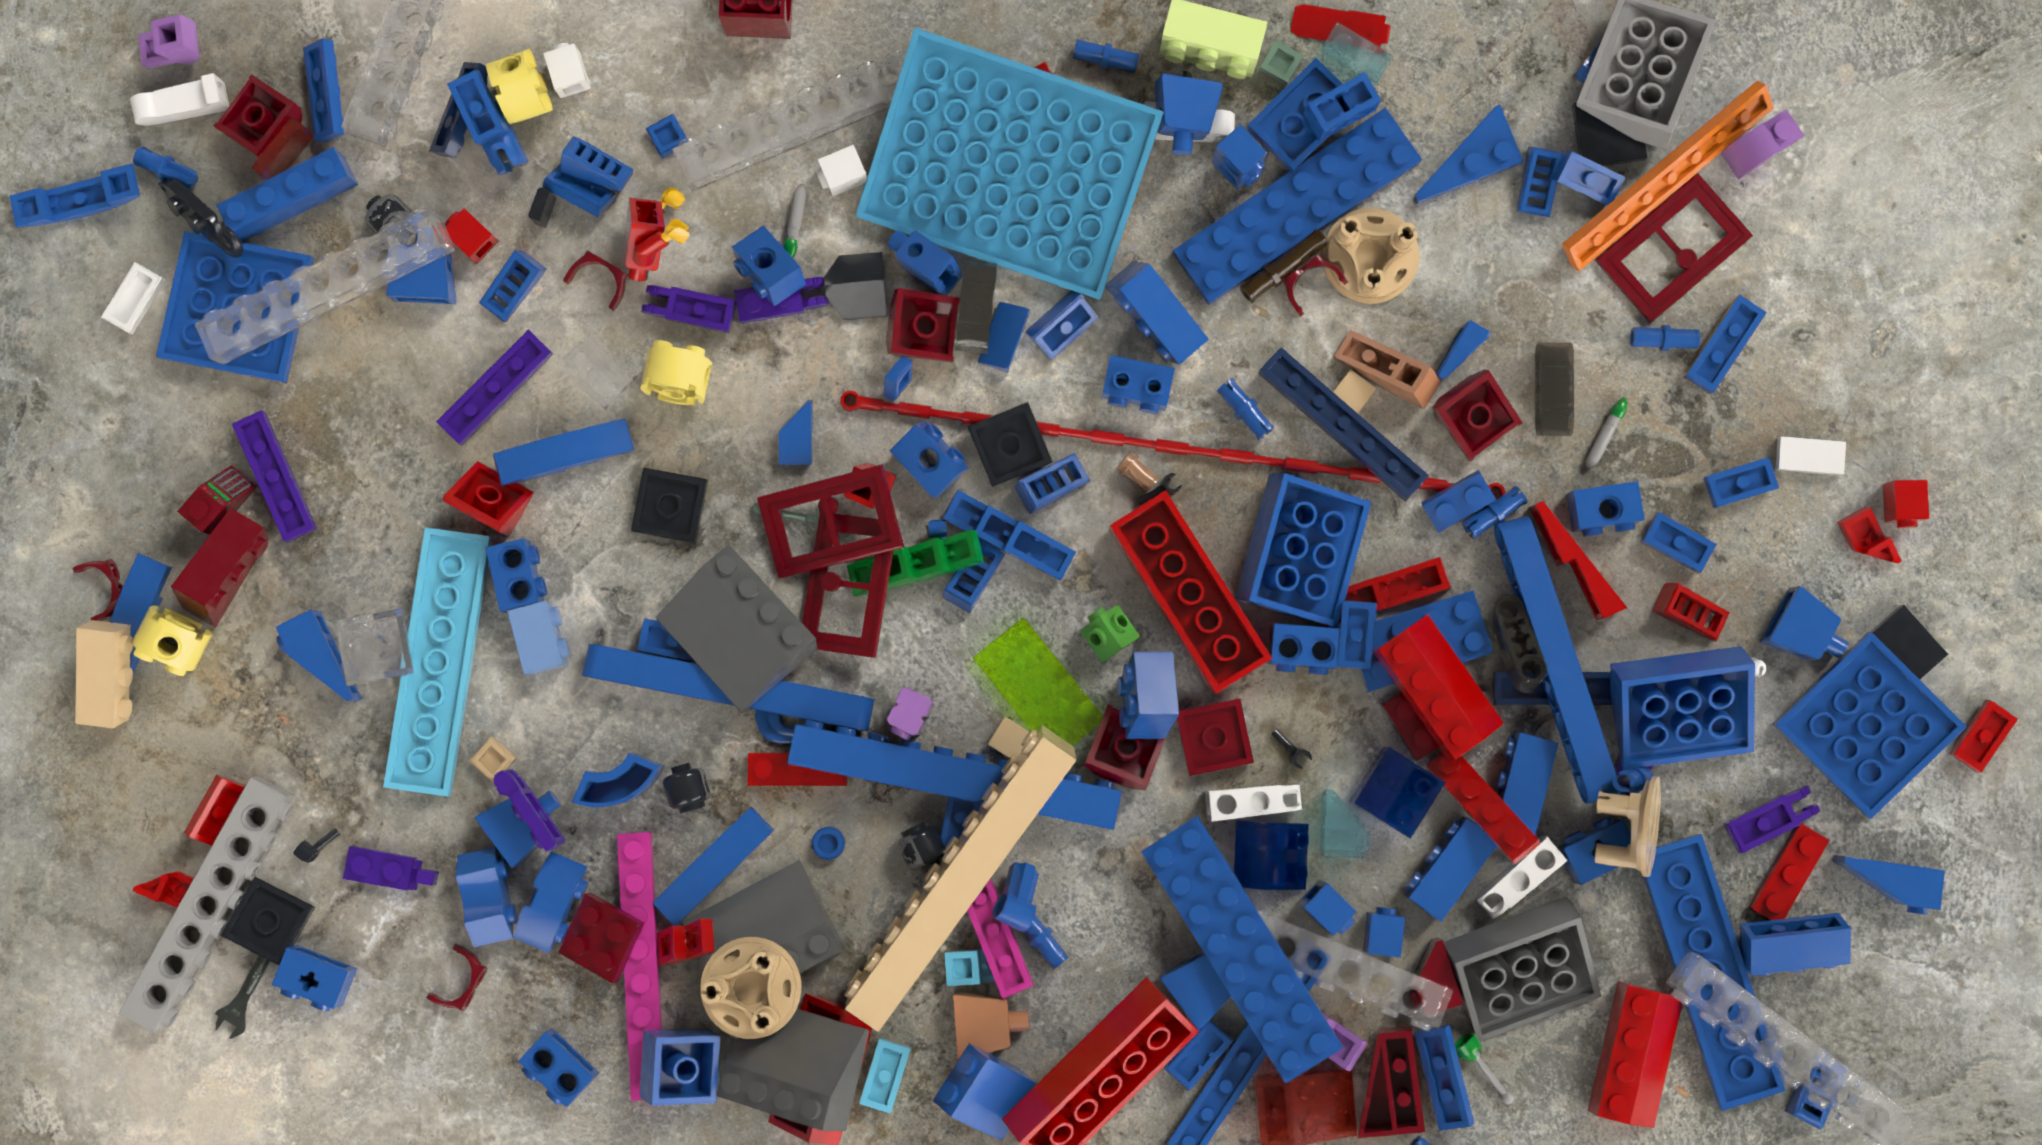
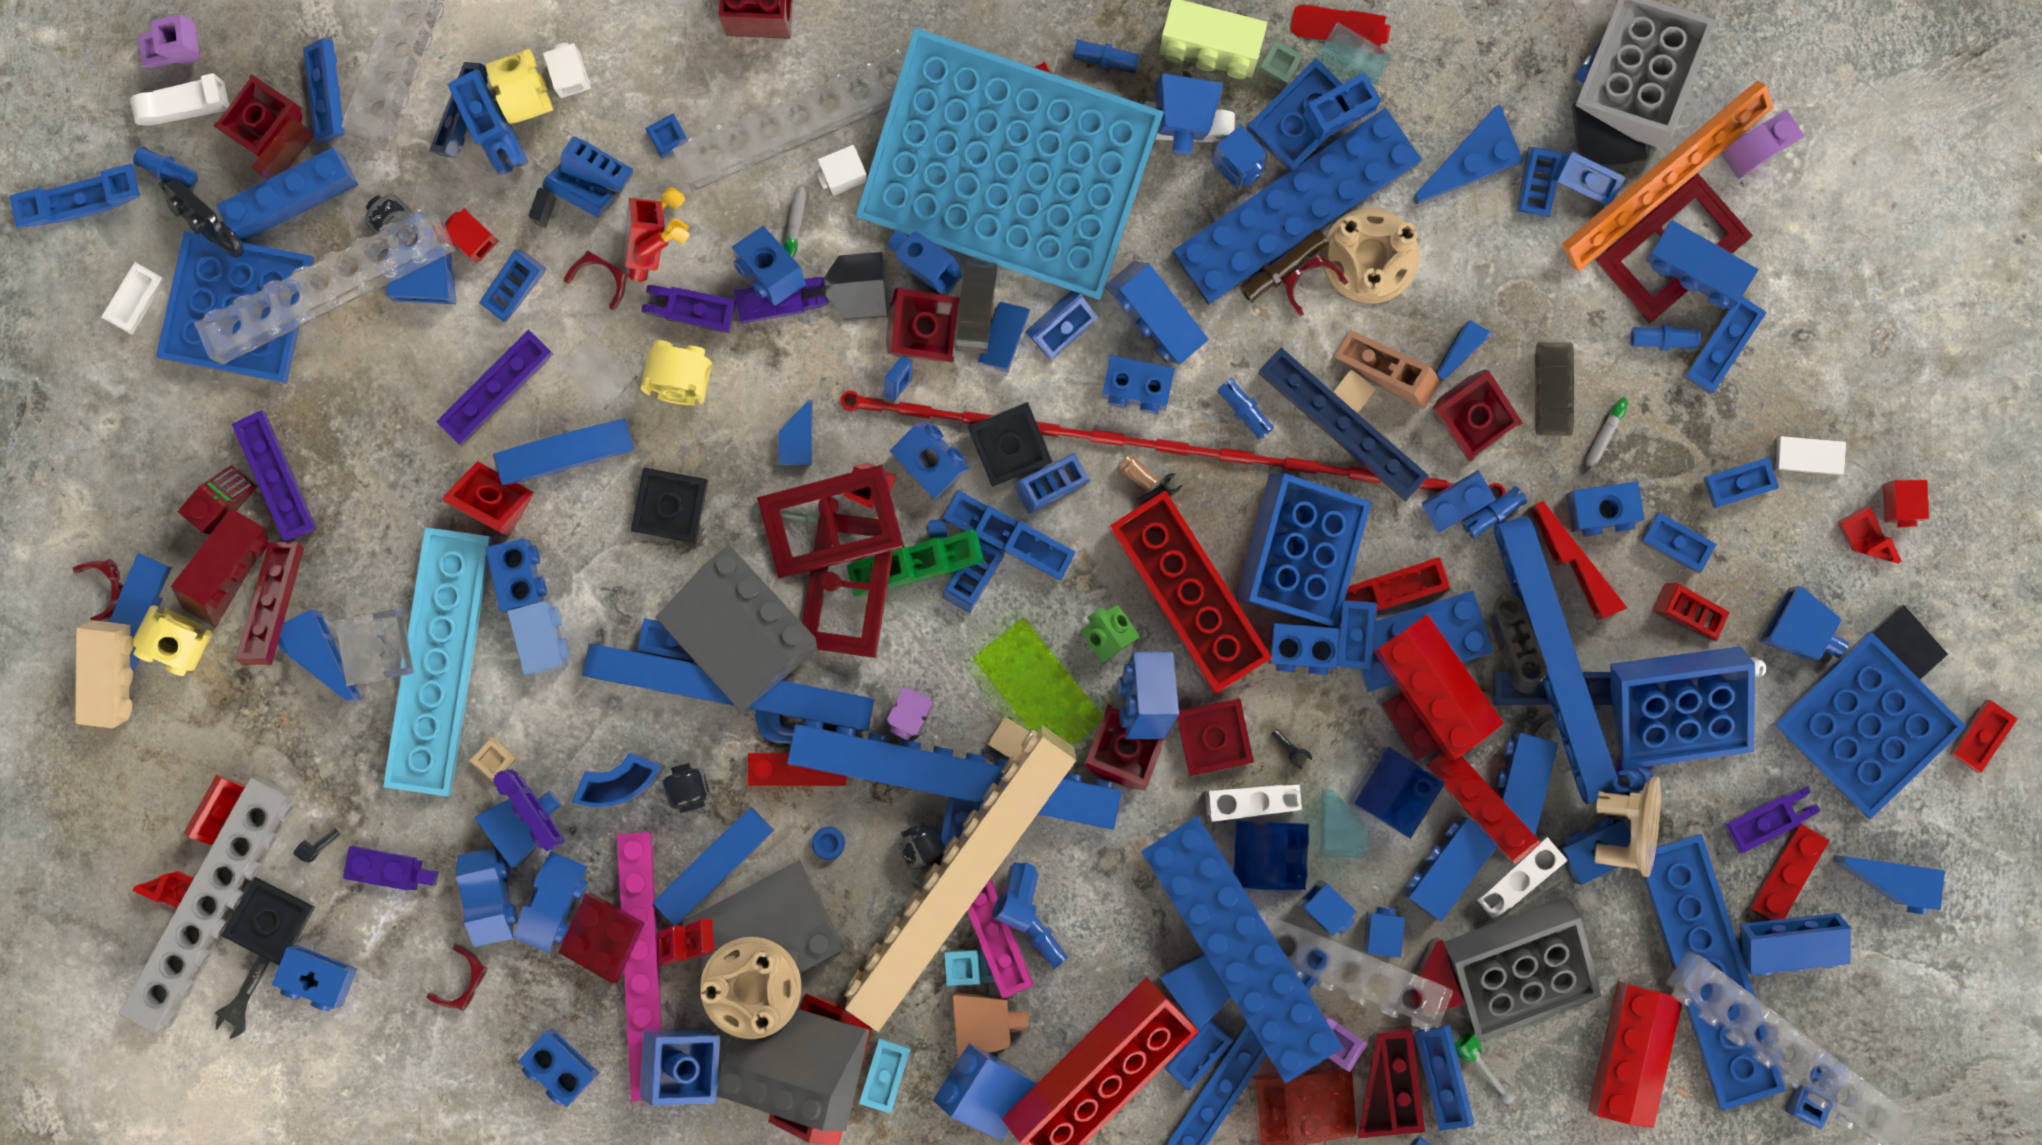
(269, 603): none -> dark red plate
(1701, 265): none -> blue brick

